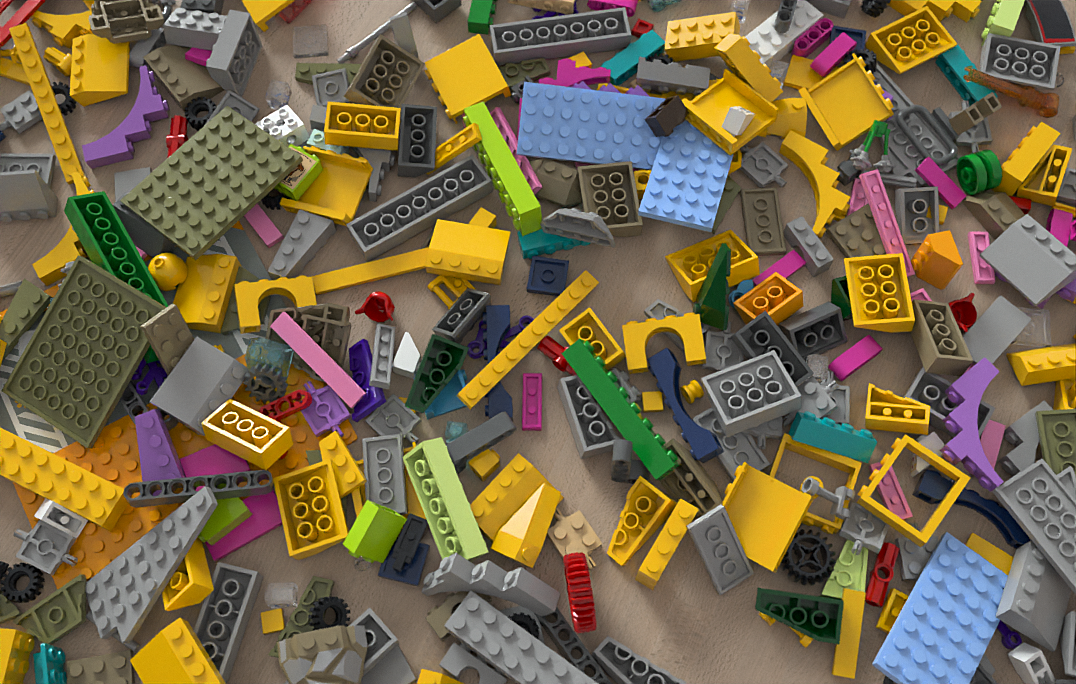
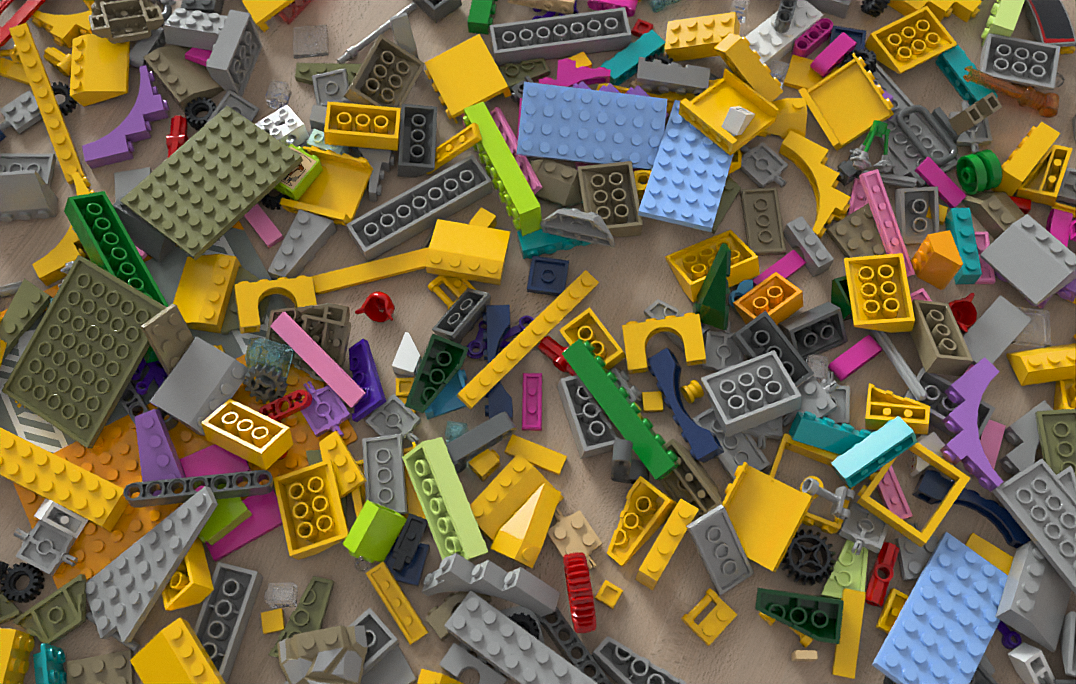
(168, 271): yellow cylinder -> none
(319, 608): black tyre -> none
(382, 356): light grey tile -> none
(397, 602): none -> yellow tile
(403, 386): none -> yellow tile
(536, 454): none -> yellow tile
(609, 594): none -> yellow tile
(667, 116): dark brown brick -> none
(714, 622): none -> yellow plate
(804, 655): none -> tan tile
(874, 452): none -> brick
(900, 365): none -> light grey axle
(962, 230): none -> teal brick

